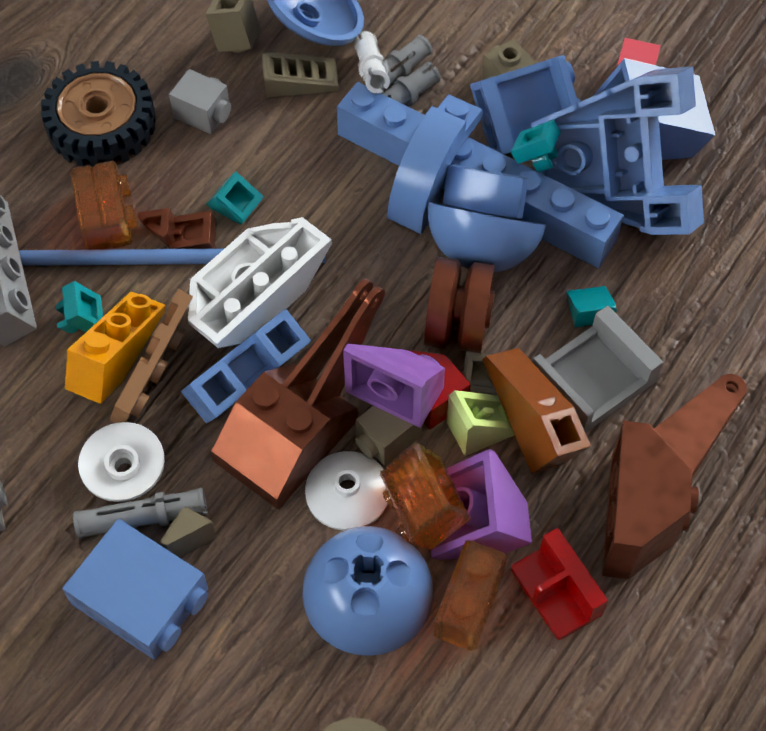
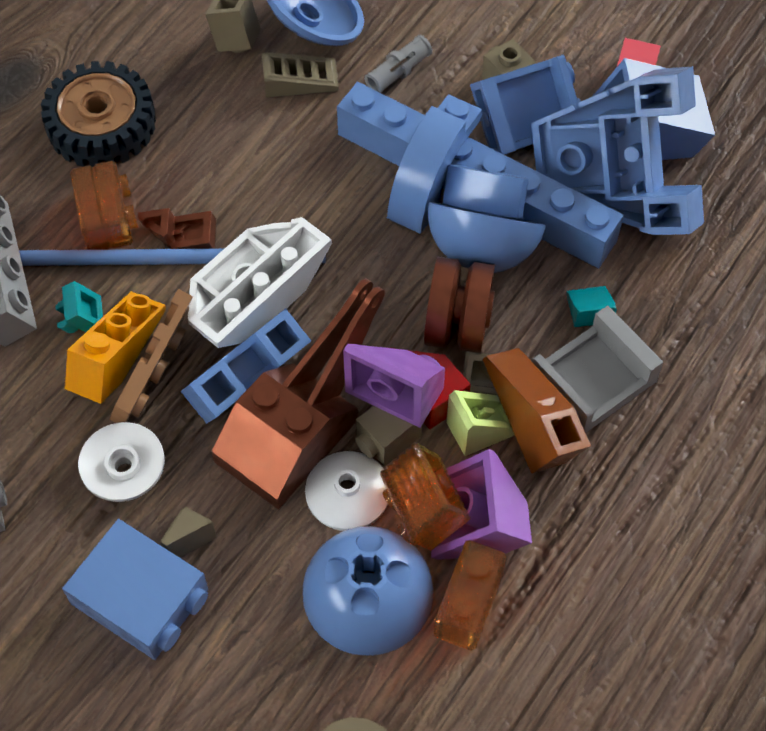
(138, 513): light grey pin -> none
(200, 101): light grey brick -> none
(235, 198): teal slope -> none
(371, 63): white pin -> none
(409, 88): light grey pin -> none
(537, 145): teal tile -> none
(560, 586): red panel -> none
(654, 473): copper slope -> none

